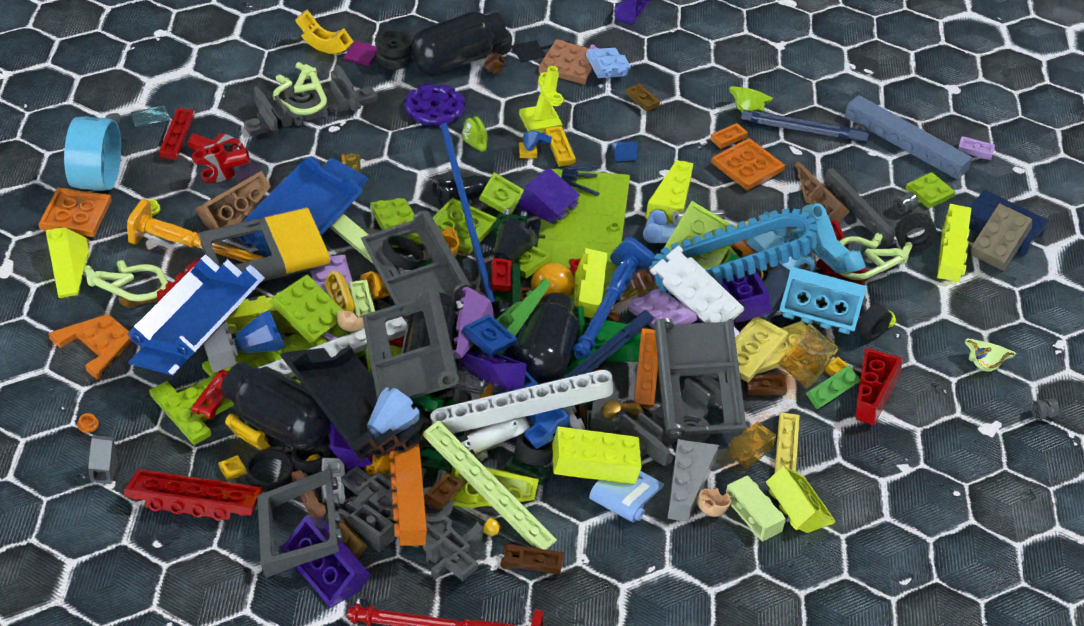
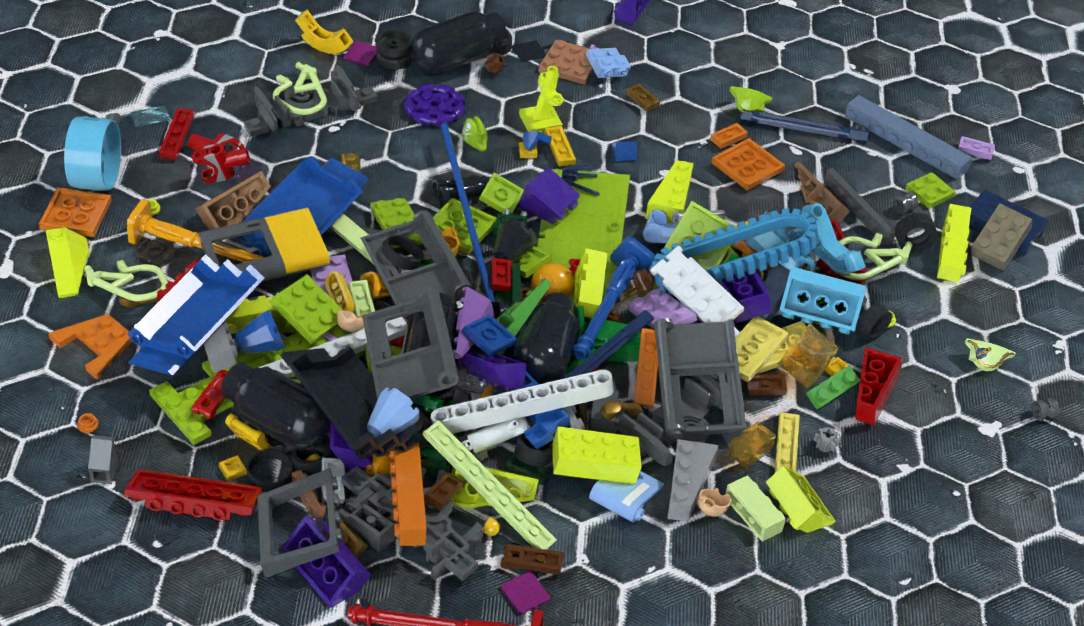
(156, 252): none -> clear smoke tile
(525, 593): none -> magenta piece
(826, 439): none -> light grey gear

